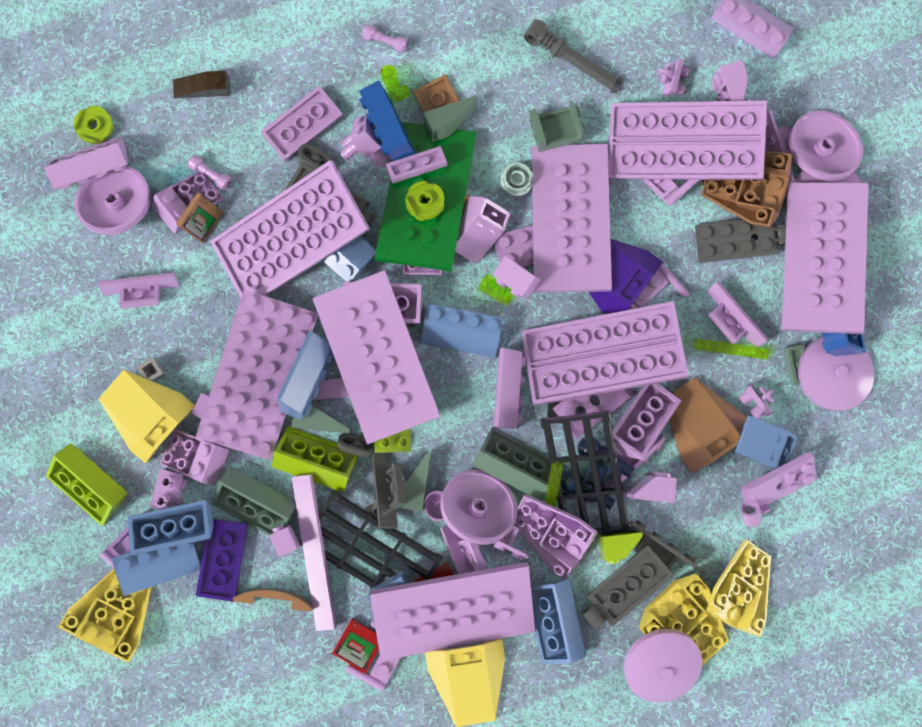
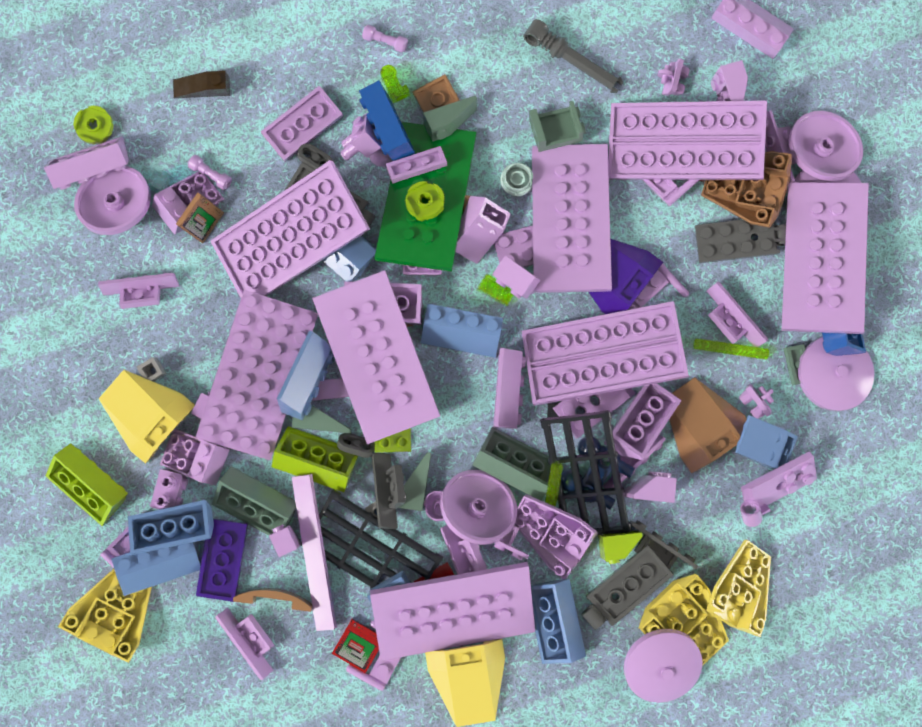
(249, 640): none -> lavender bracket

